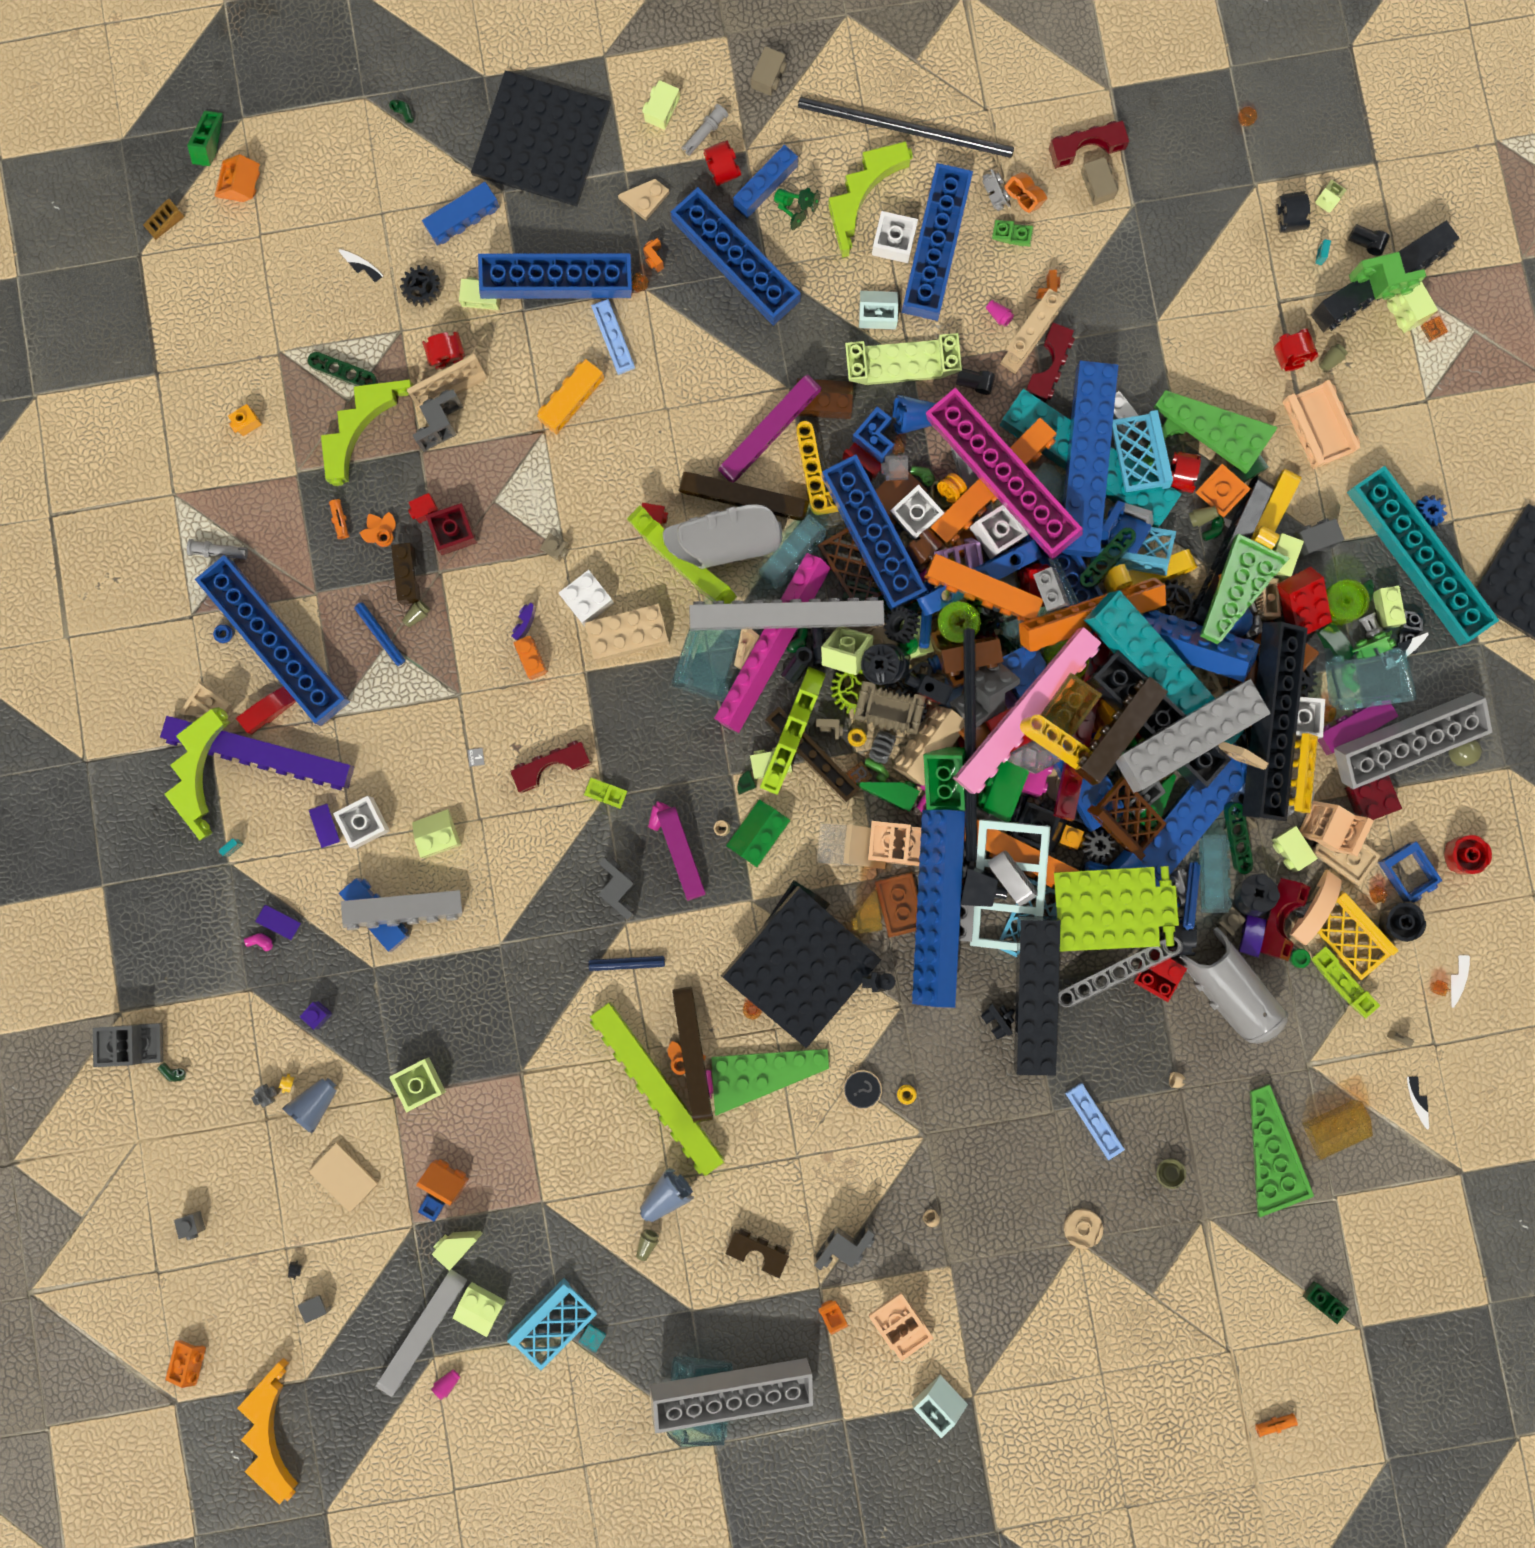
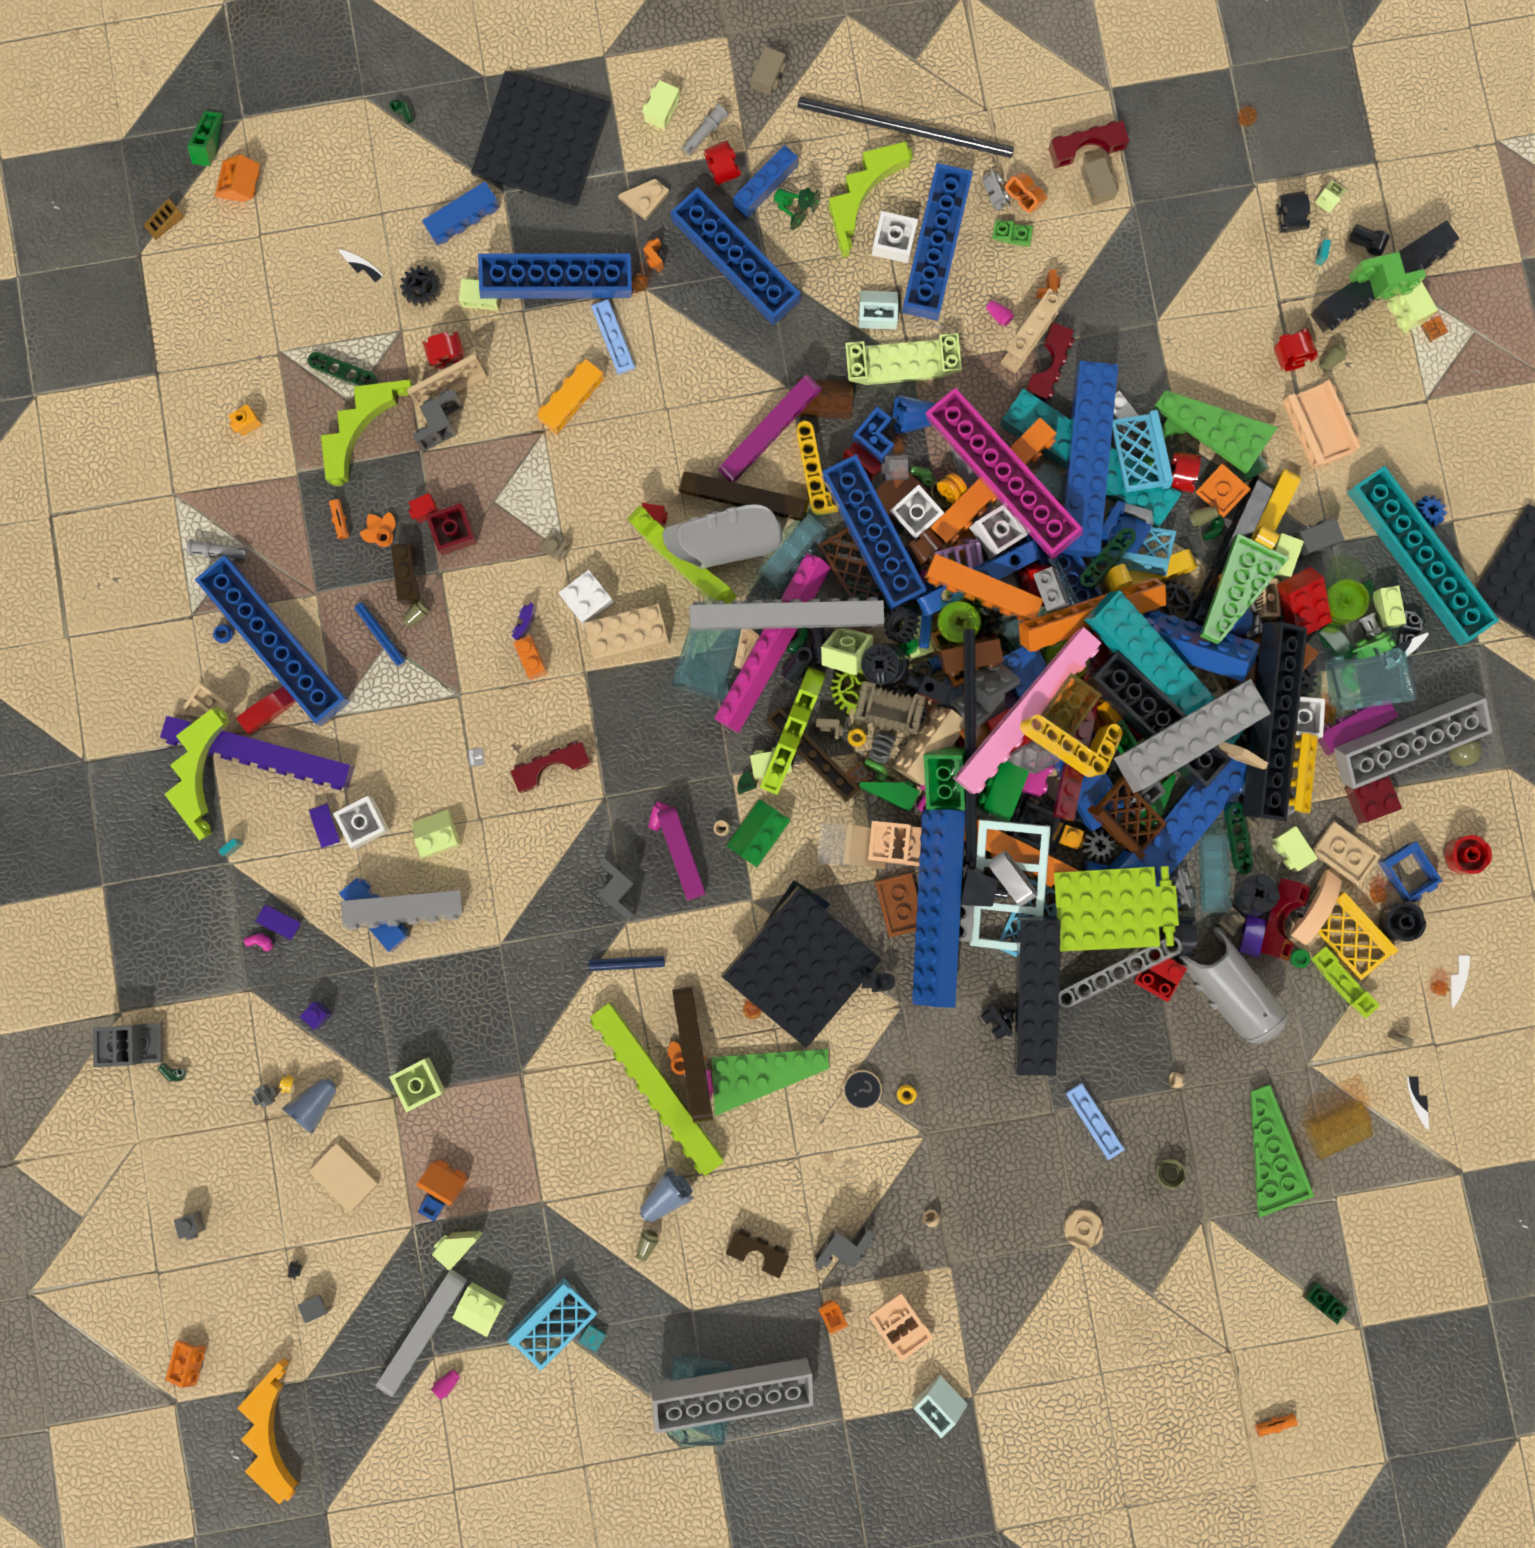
(605, 793): lime slope -> none
(867, 916): clear yellow slope -> none
(980, 381): black piece -> none
(1120, 731): dark brown brick -> none
(1191, 896): blue axle -> none
(1335, 828): light nougat bracket -> none

